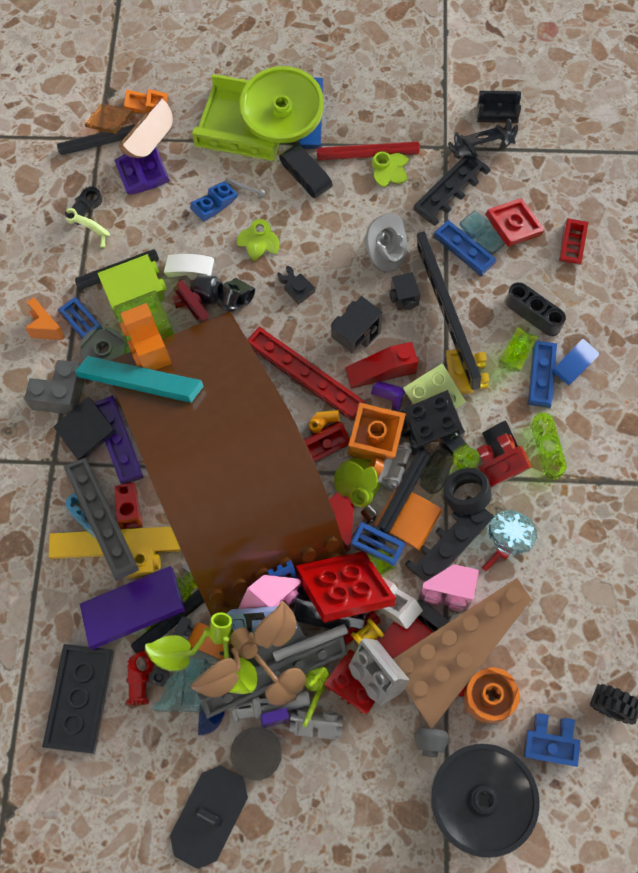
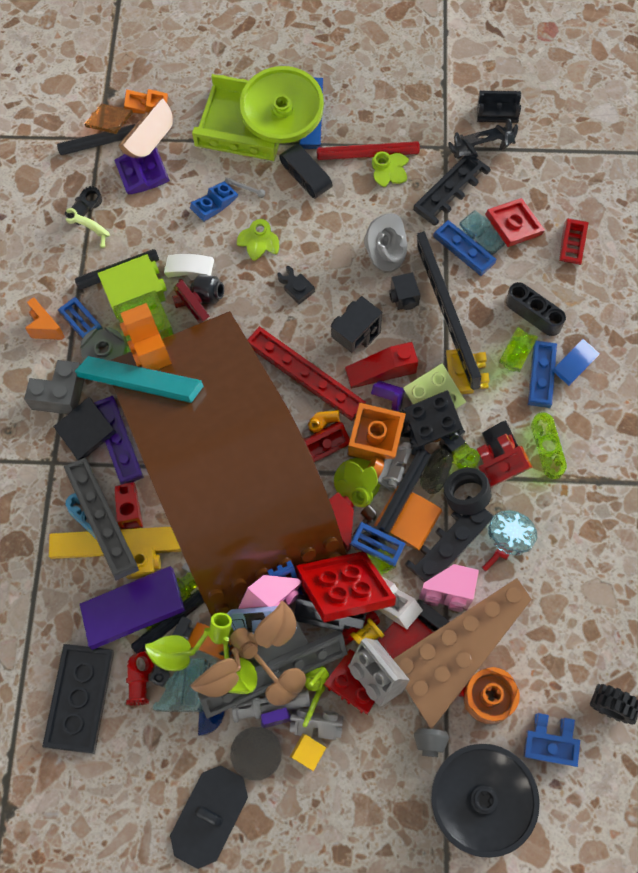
(236, 295): black piece -> none
(308, 752): none -> yellow tile
(309, 642): light grey bar -> none

